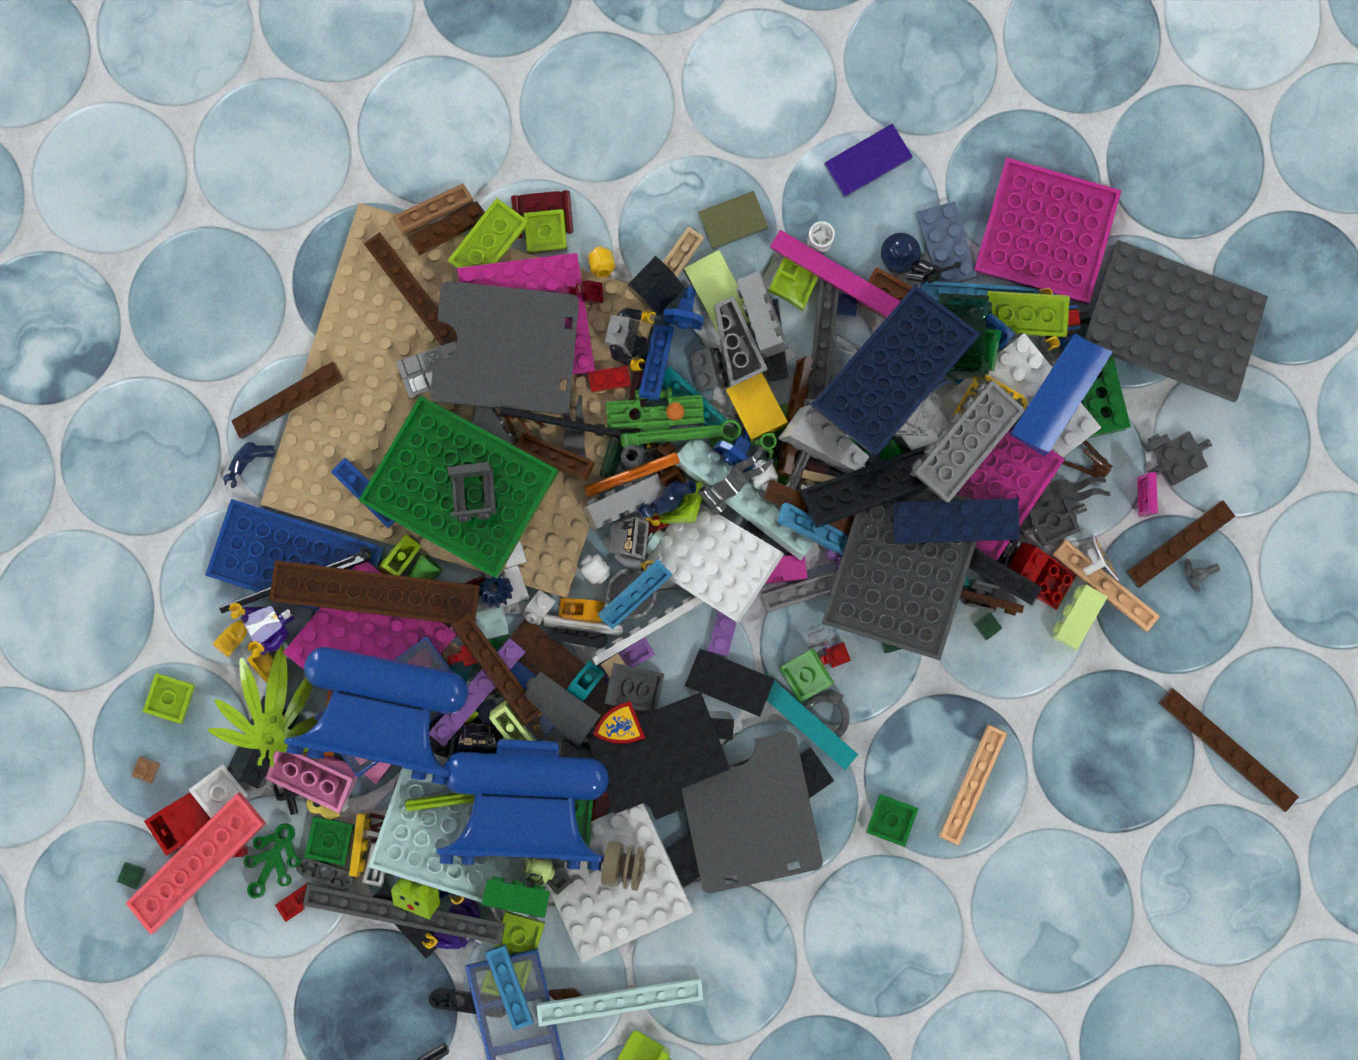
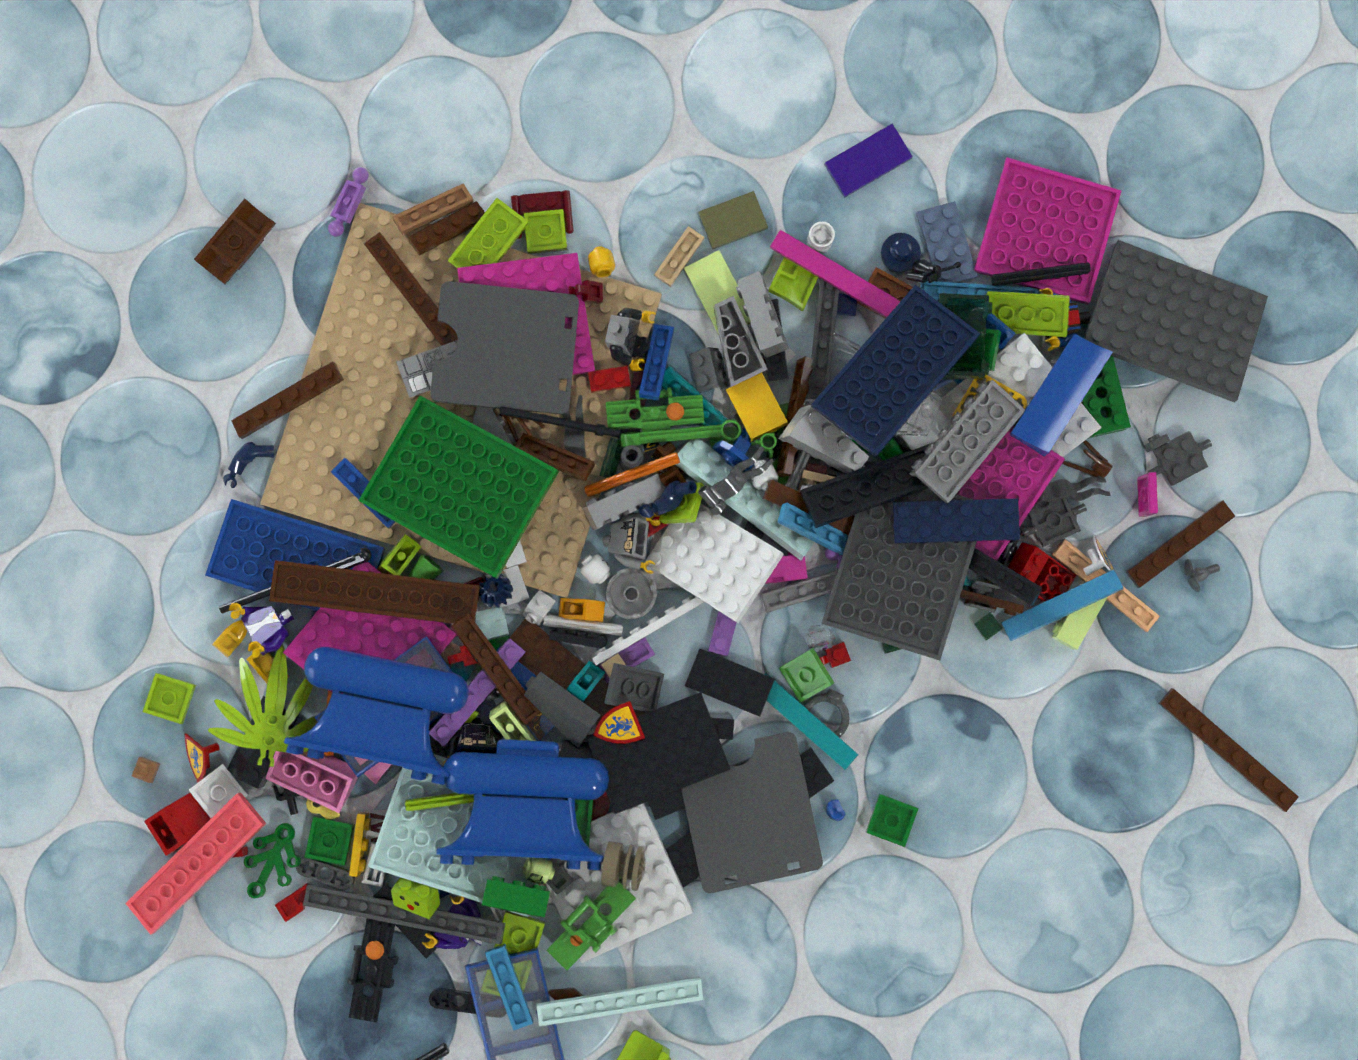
(131, 875): clear green tile -> none
(199, 756): none -> shield
(235, 241): none -> reddish brown piece
(348, 201): none -> medium lavender plate
(378, 972): none -> black piece
(458, 474): dark grey panel -> none
(594, 930): none -> bright green piece
(635, 594): dark azure plate -> none
(653, 540): light aqua plate -> none
(656, 286): black slope -> none
(684, 315): blue piece -> none
(835, 810): none -> blue piece
(973, 784): light nougat tile -> none
(1040, 274): none -> black axle
(1062, 605): none -> dark azure tile

